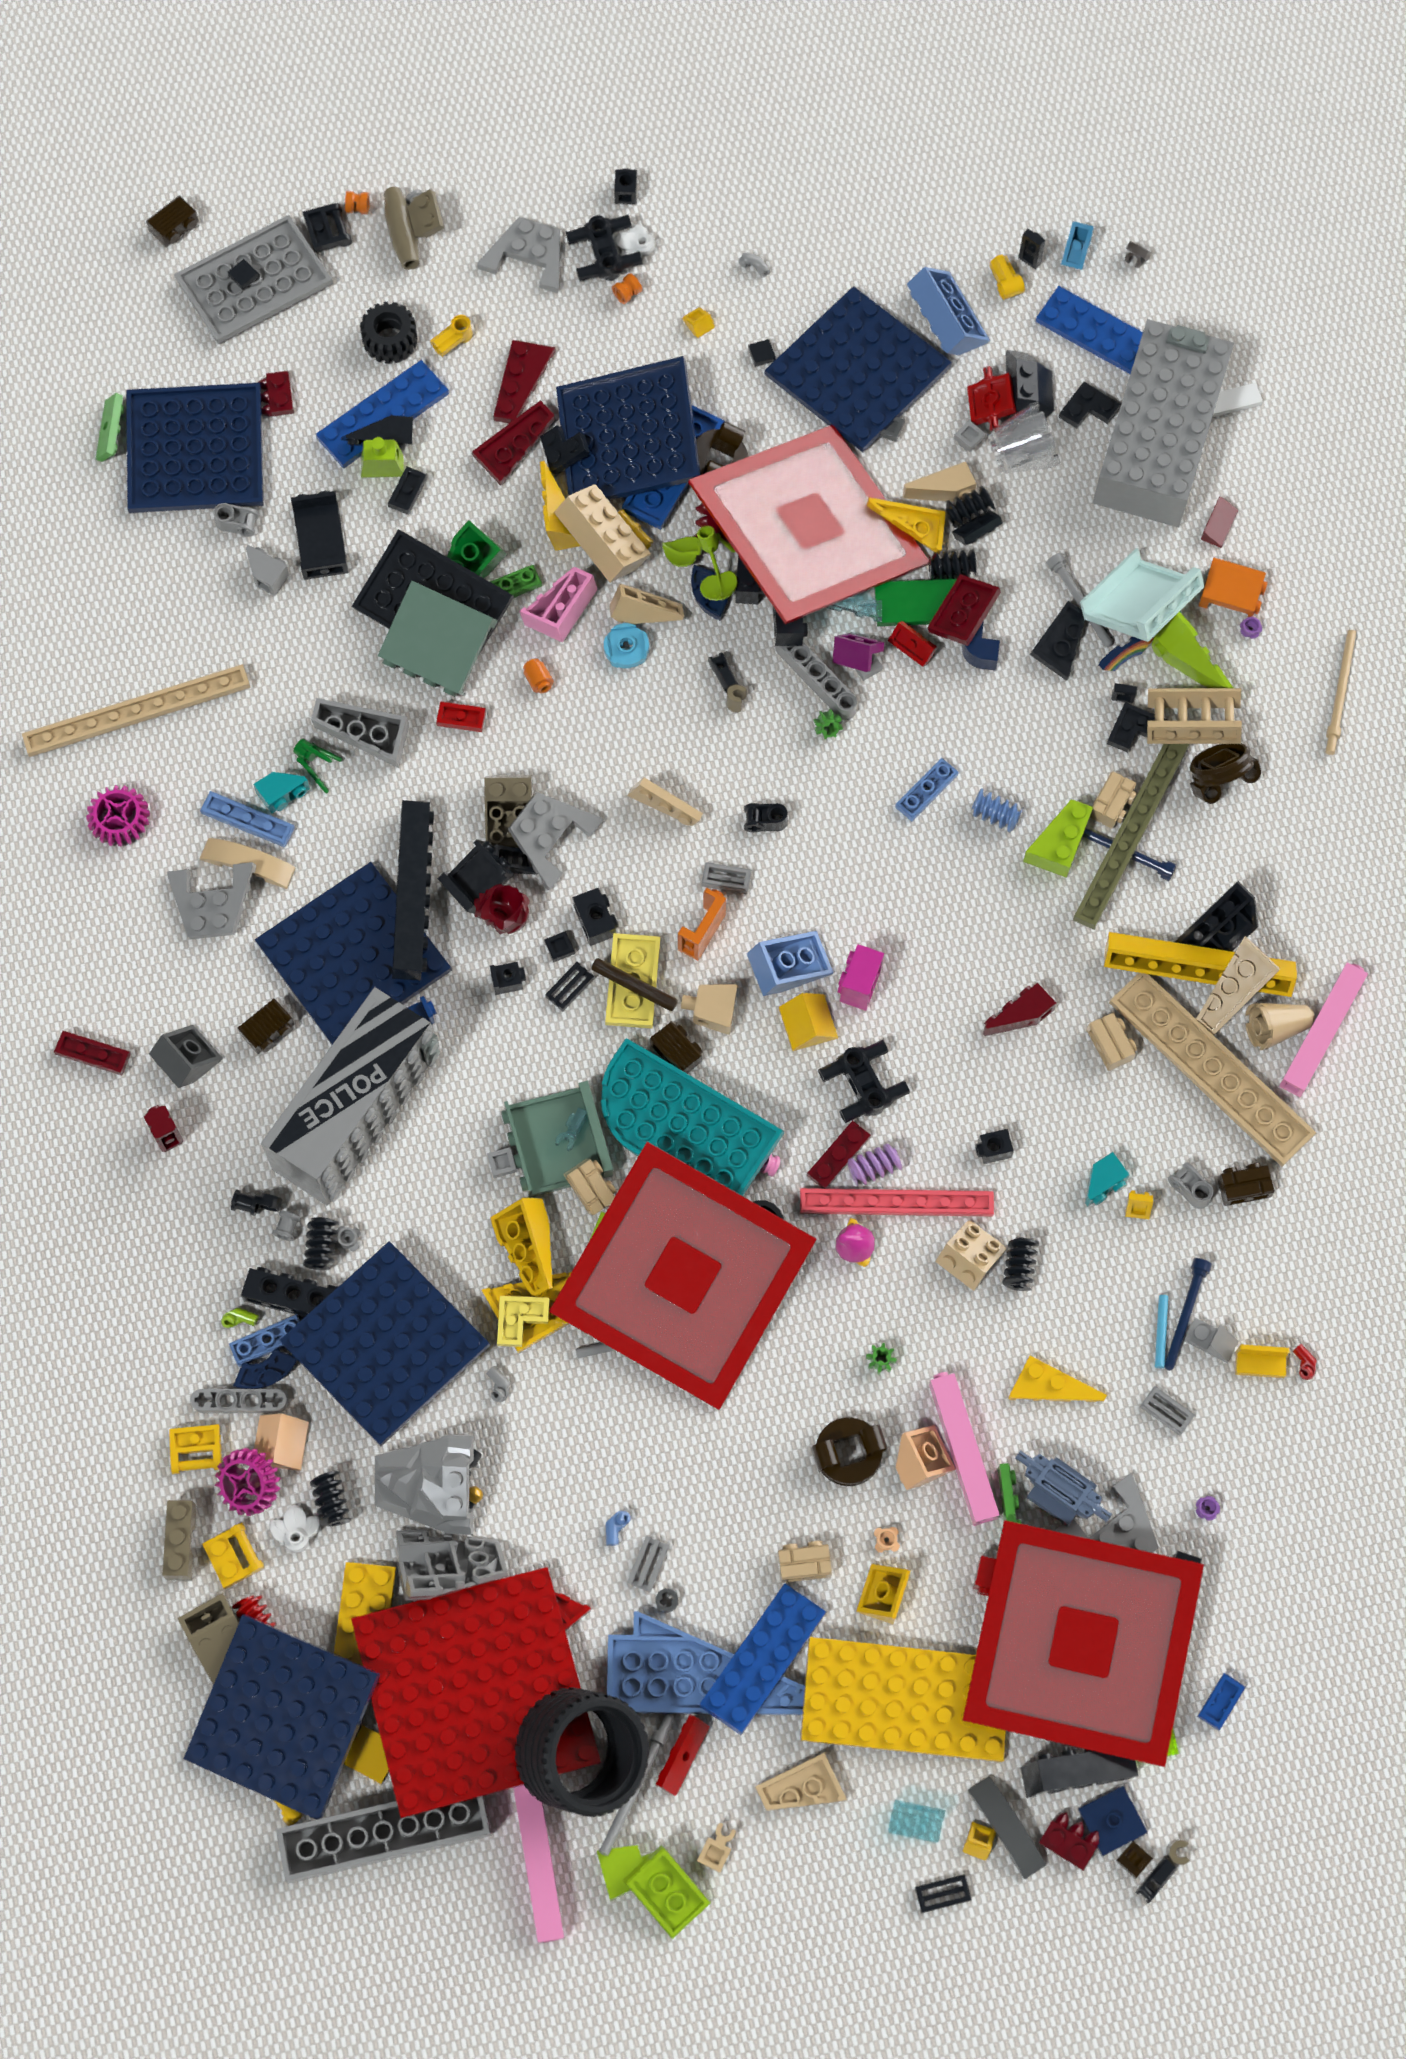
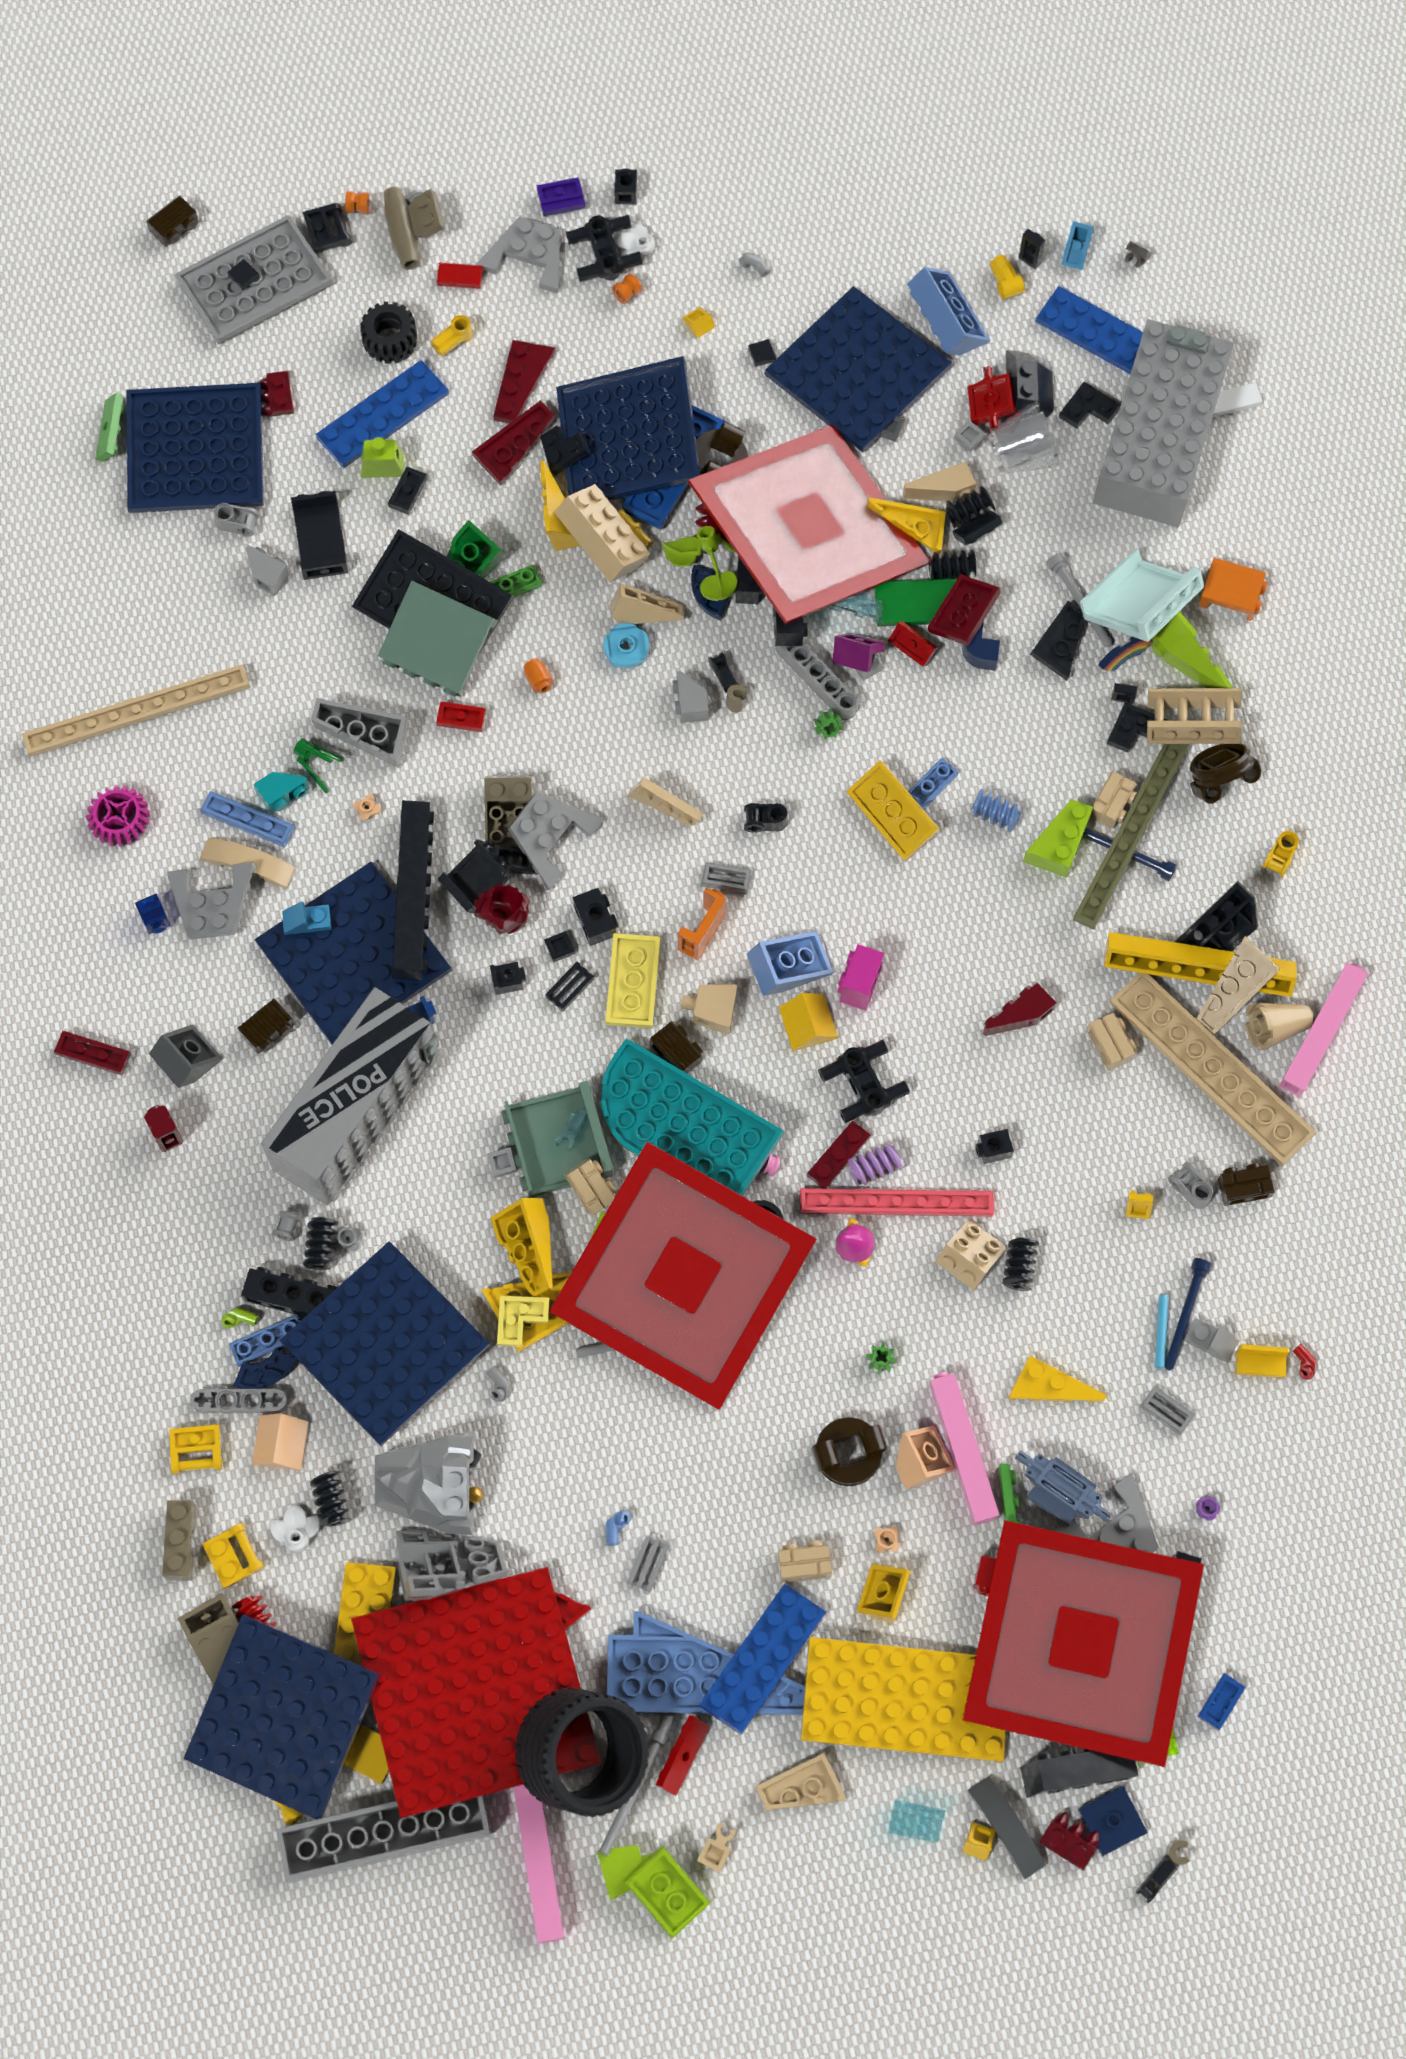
(152, 914): none -> clear blue brick
(238, 1482): dark pink gear -> none
(252, 1203): black connector -> none
(306, 919): none -> dark azure slope
(366, 814): none -> light nougat plate
(389, 428): black slope -> none
(459, 275): none -> red tile
(560, 196): none -> dark purple plate
(561, 605): bright pink wedge -> none
(634, 984): dark brown axle -> none
(674, 1602): dark grey bush -> none
(692, 699): none -> light grey slope
(893, 810): none -> yellow plate
(964, 1888): black tile -> none
(1105, 1177): teal slope -> none
(1134, 1859): dark brown tile -> none
(1219, 523): slope -> none
(1251, 622): medium lavender plate -> none
(1280, 856): none -> yellow piece
(1334, 730): tan bar -> none

